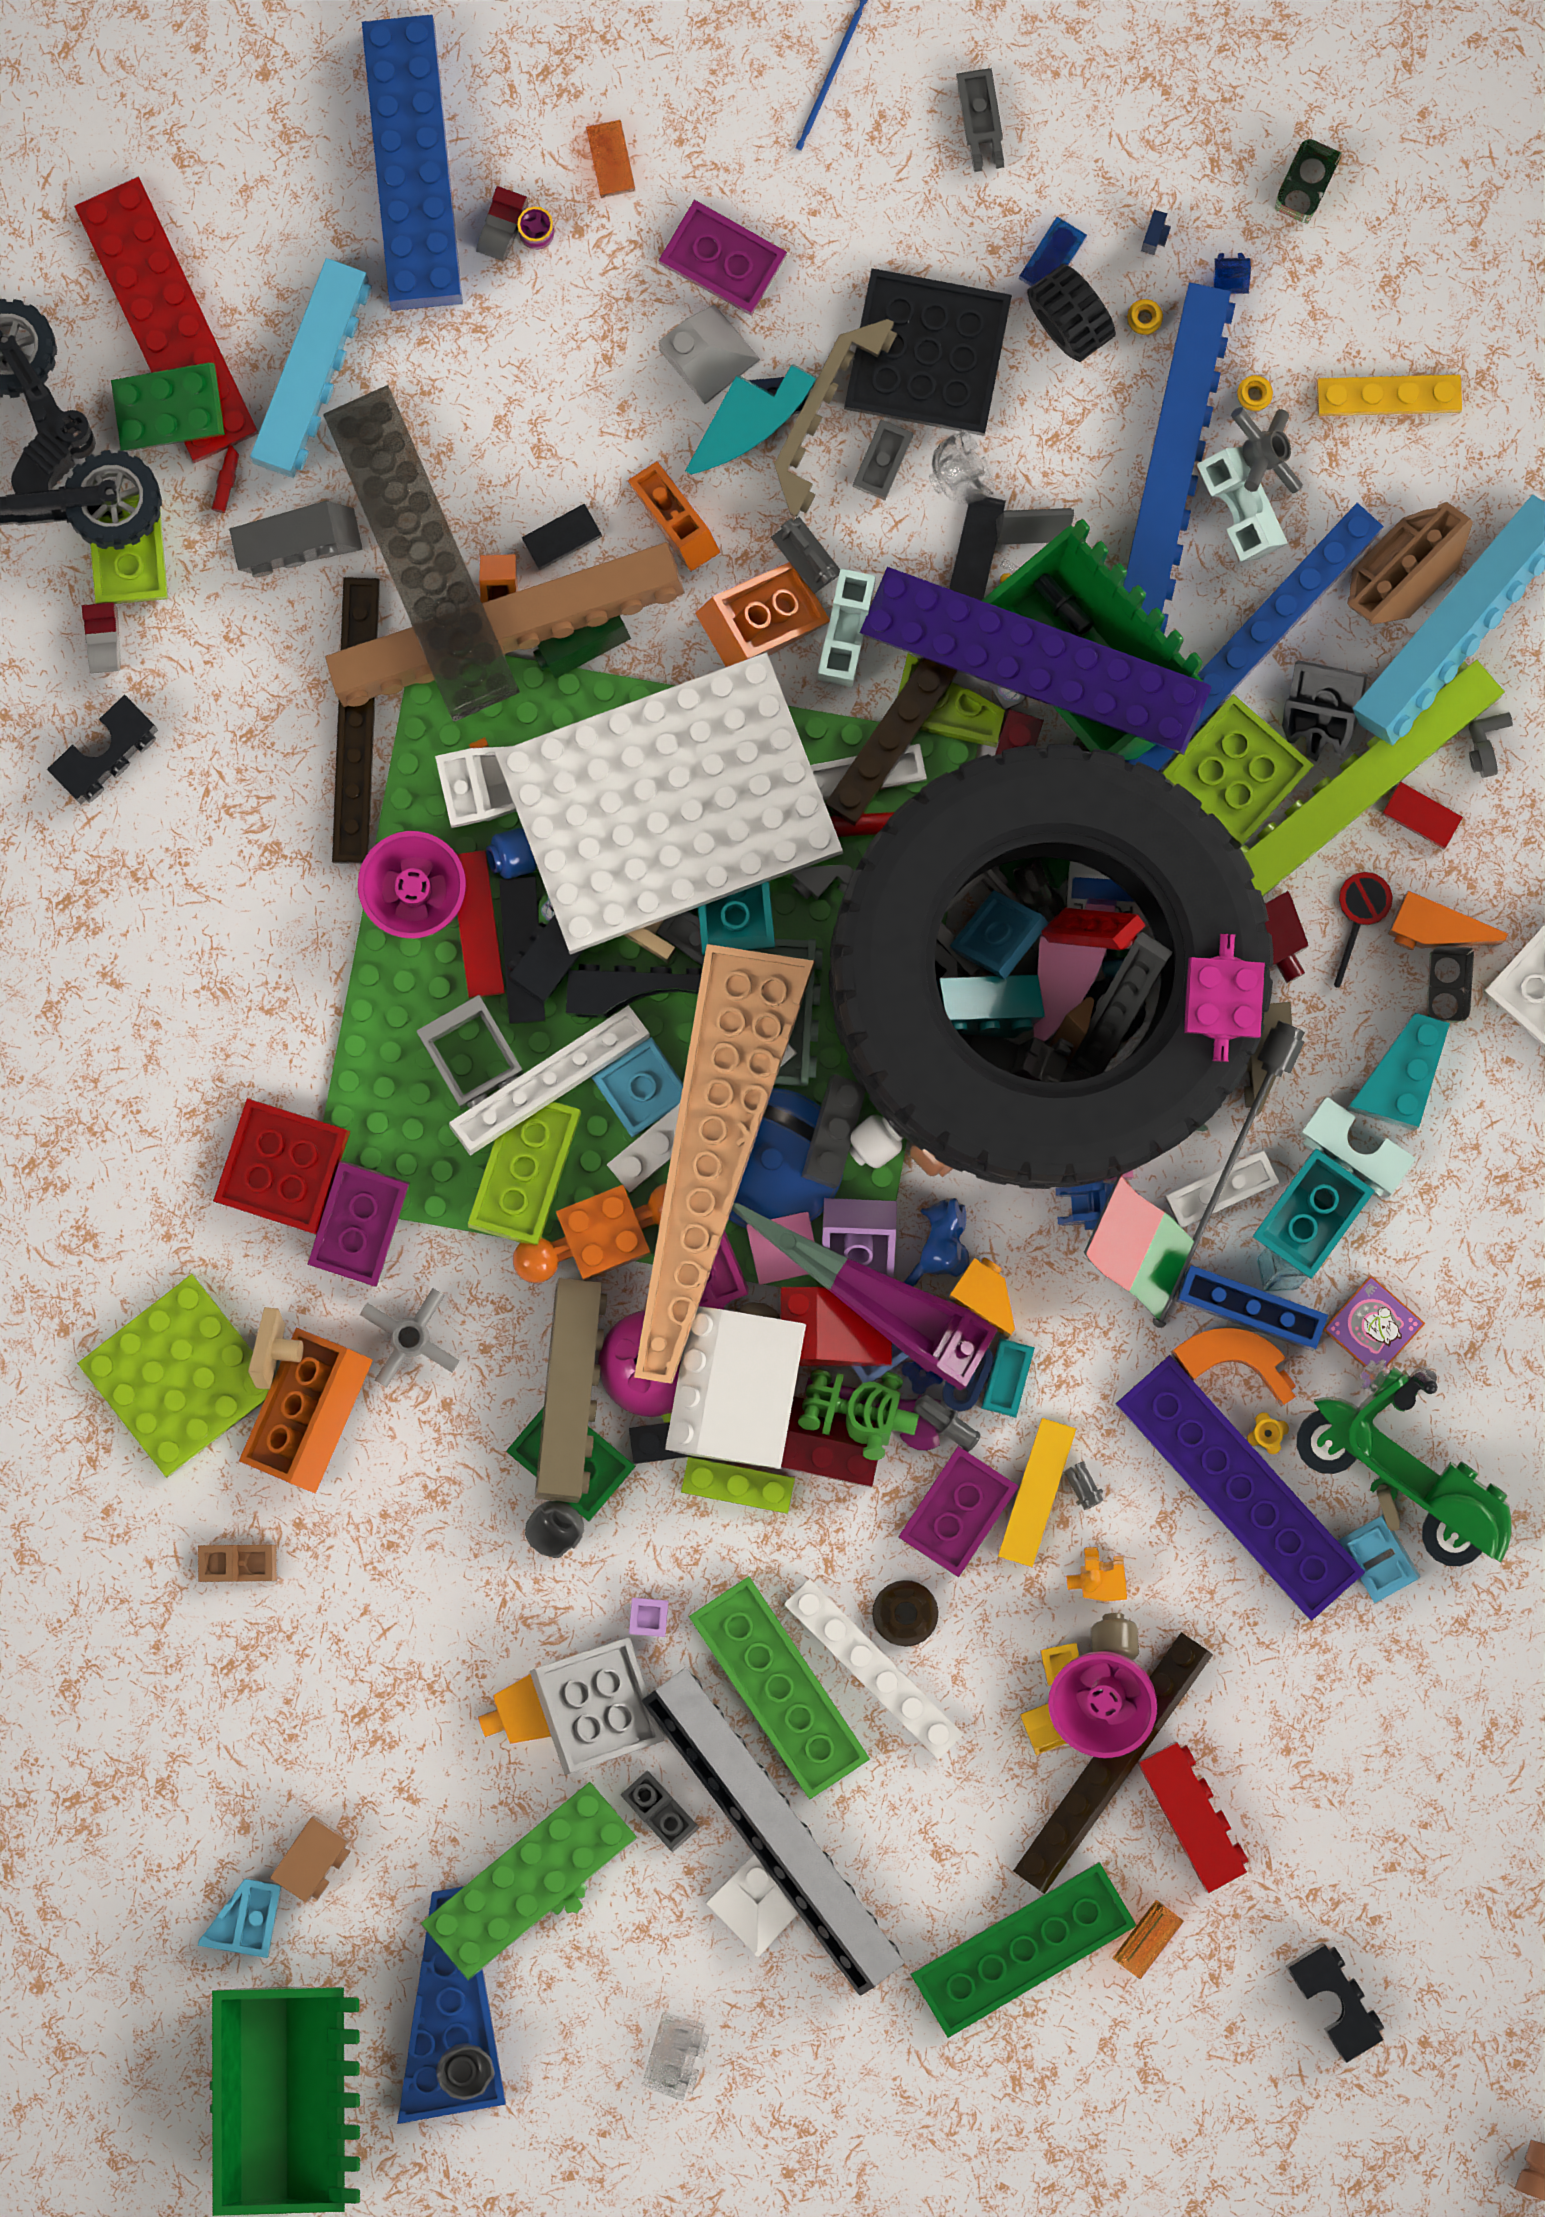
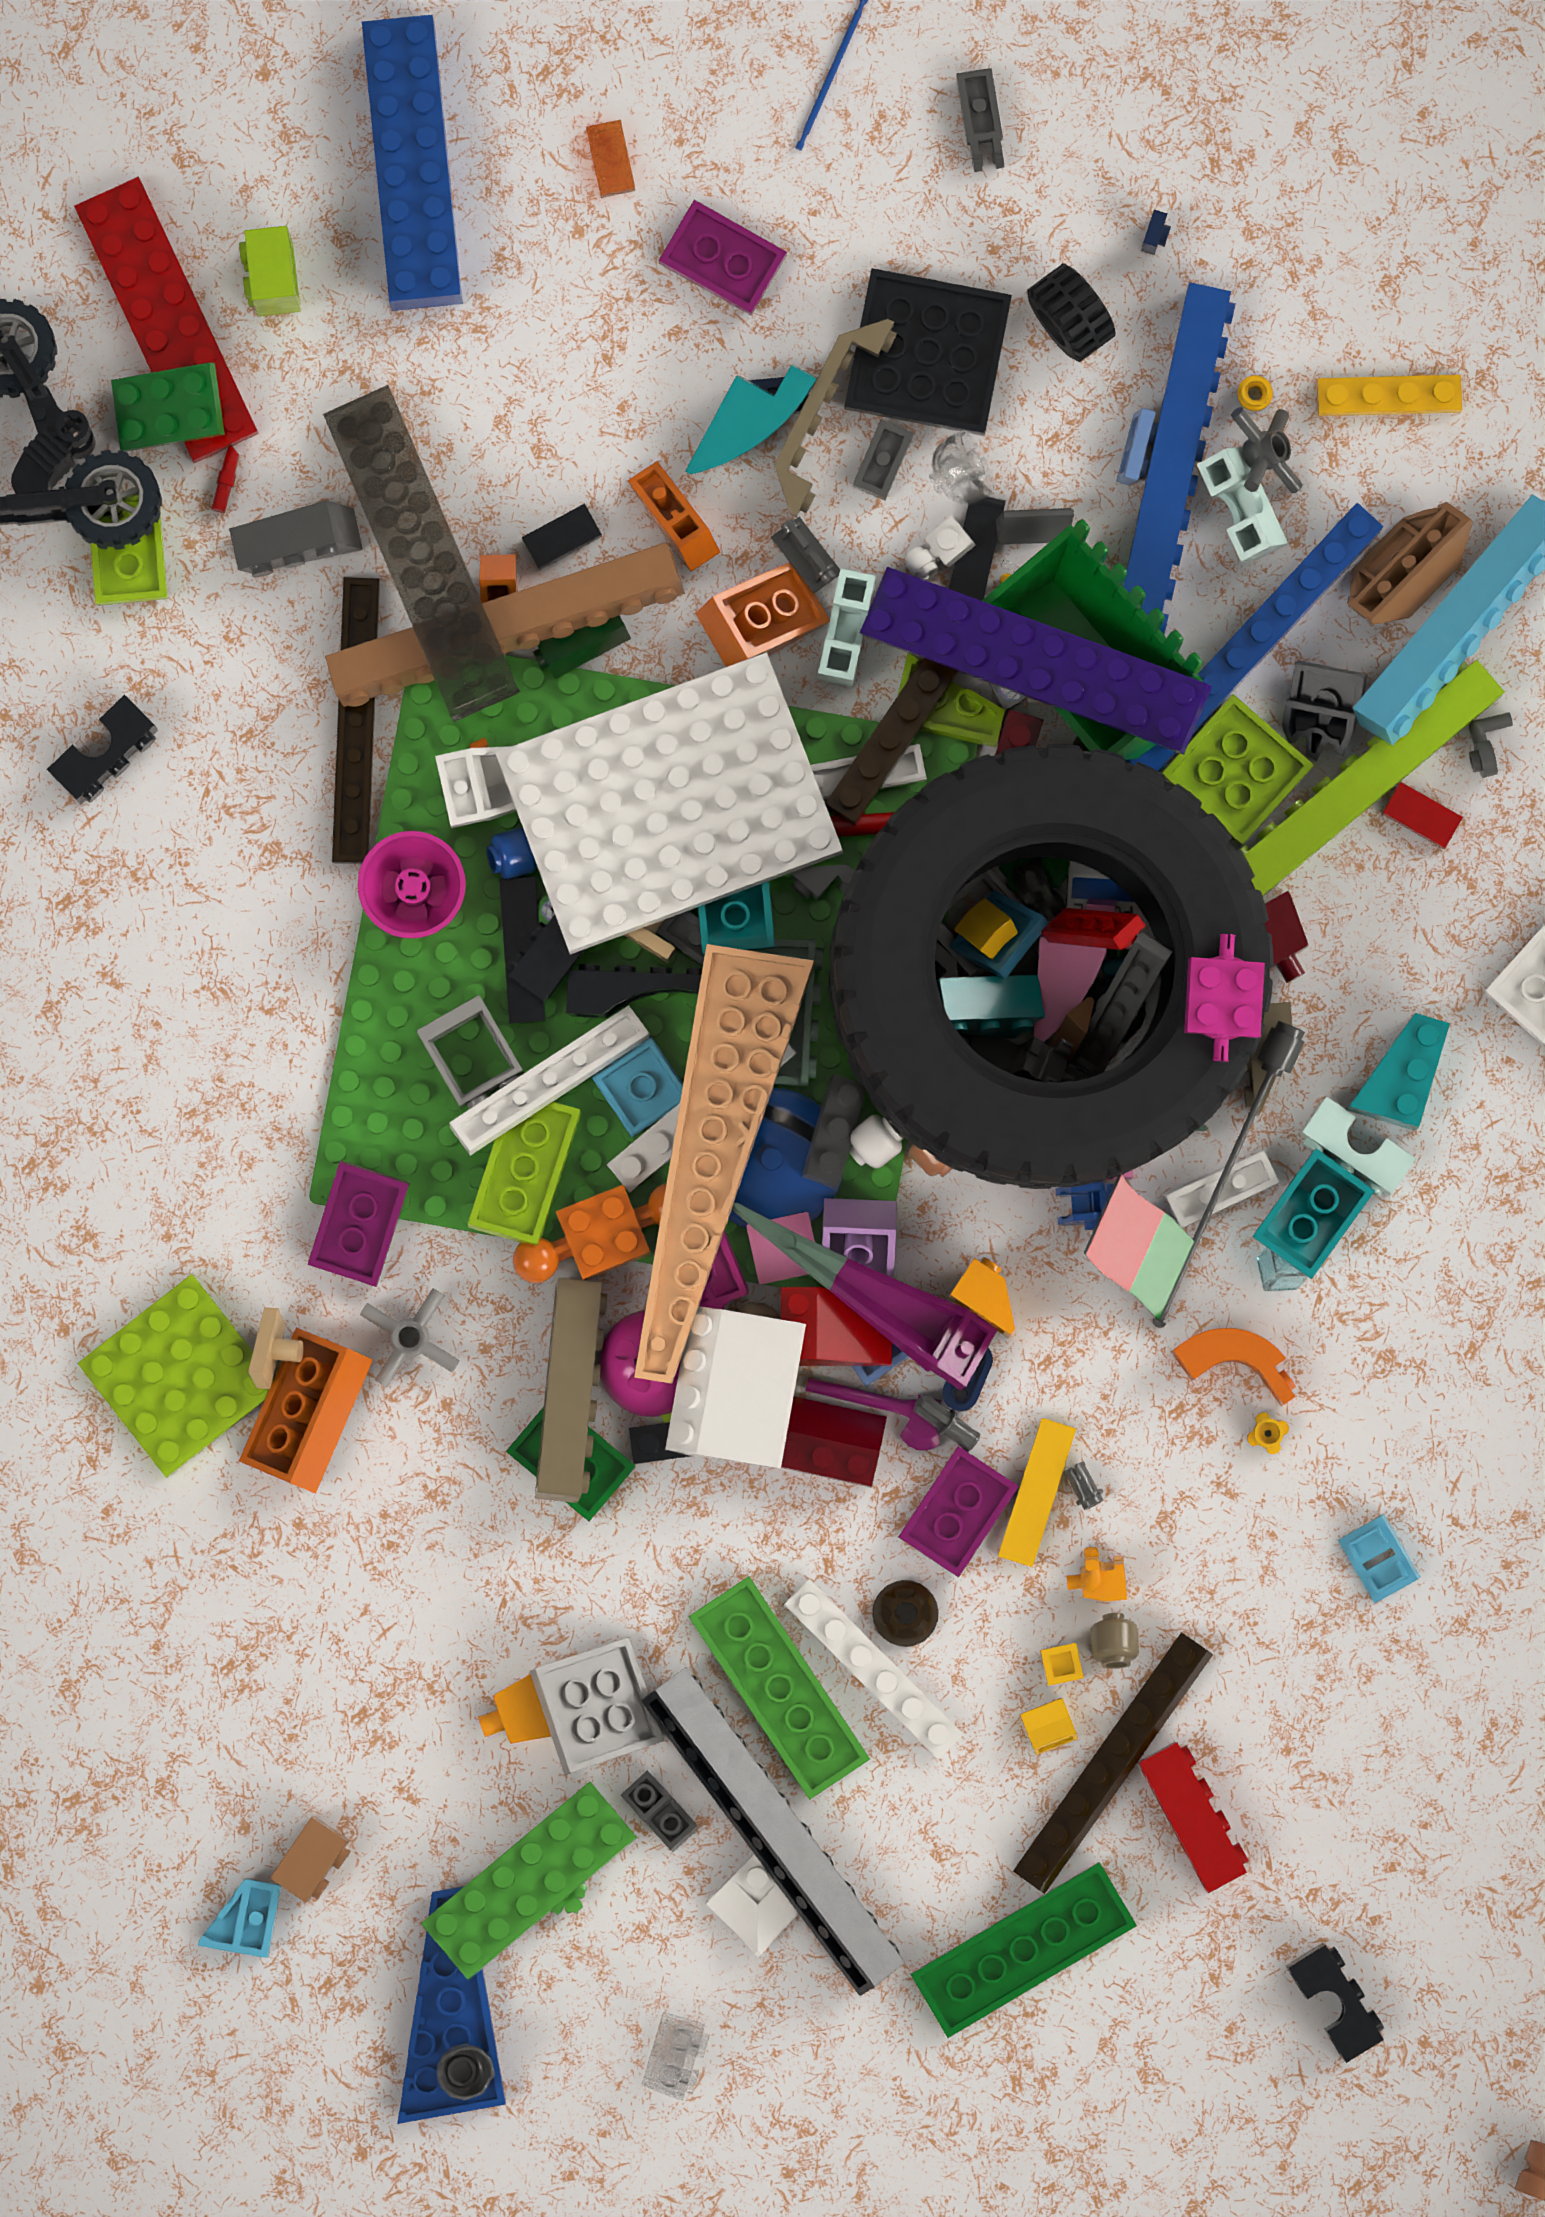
(102, 637): leg -> none
(237, 1563): medium nougat slope -> none
(271, 269): none -> lime piece
(281, 1166): red plate -> none
(281, 2100): green piece -> none
(310, 368): medium azure brick -> none
(479, 929): red tile -> none
(501, 223): leg -> none
(536, 220): magenta wheel -> none
(554, 1528): dark grey hair -> none
(648, 1617): lavender plate -> none
(707, 352): light grey slope -> none
(738, 1485): lime plate -> none
(825, 1402): bright green piece -> none
(918, 1382): clear blue plate -> none
(943, 1250): blue animal -> none
(947, 543): none -> white plate
(987, 928): none -> yellow piece
(1007, 1378): teal tile -> none
(1057, 247): clear blue plate -> none
(1064, 605): black axle -> none
(1093, 1718): dark pink piece -> none
(1140, 434): none -> medium blue plate
(1147, 306): yellow plate -> none
(1148, 1939): clear orange tile -> none
(1232, 273): clear blue tile -> none
(1240, 1488): dark purple plate -> none
(1252, 1308): blue brick -> none
(1308, 150): clear green piece -> none
(1365, 901): piece -> none
(1373, 1324): tile -> none
(1432, 925): orange slope -> none
(1453, 988): dark grey piece -> none
(1462, 1511): green piece -> none

